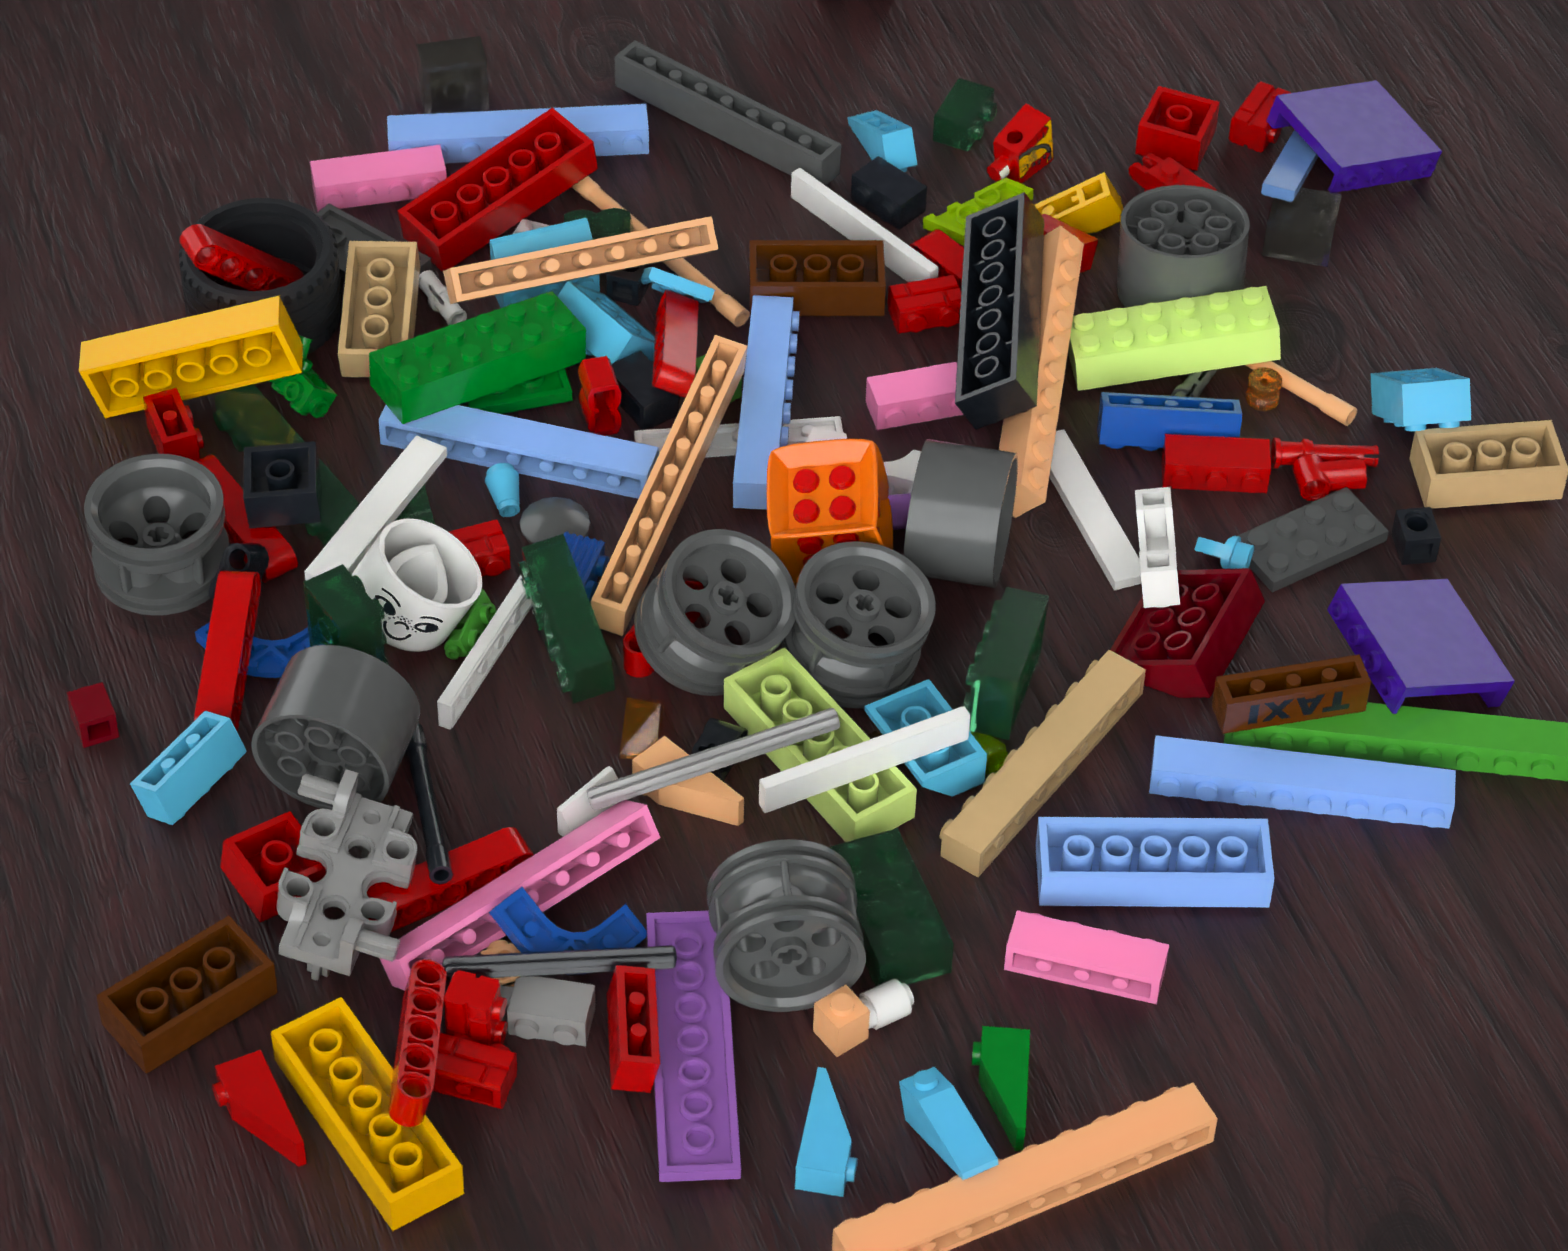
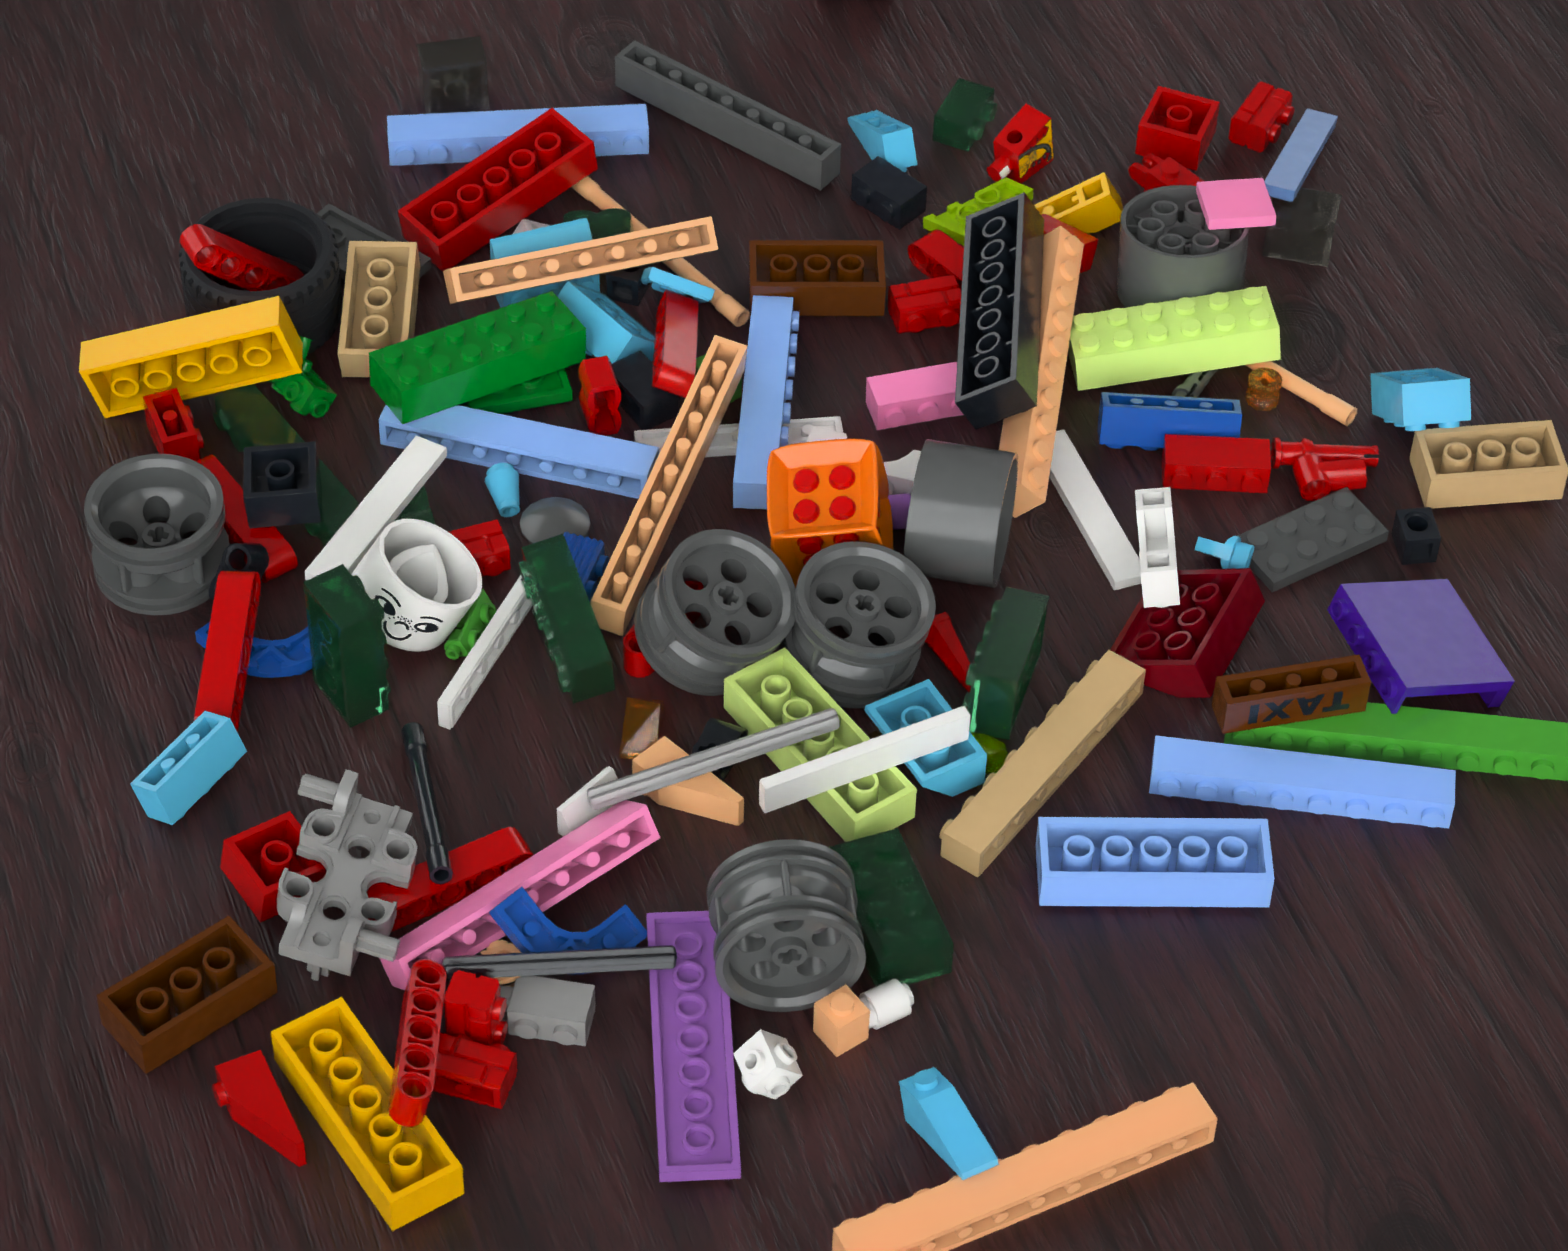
(92, 714): dark red brick -> none
(336, 715): dark grey wheel -> none
(376, 177): bright pink brick -> none
(433, 289): white pin -> none
(633, 1029): red brick -> none
(768, 1064): none -> white brick
(825, 1148): medium azure slope -> none
(858, 226): white tile -> none
(948, 647): none -> red bar
(1004, 1077): green slope -> none
(1086, 957): bright pink brick -> none
(1236, 203): none -> bright pink tile
(1358, 134): panel -> none

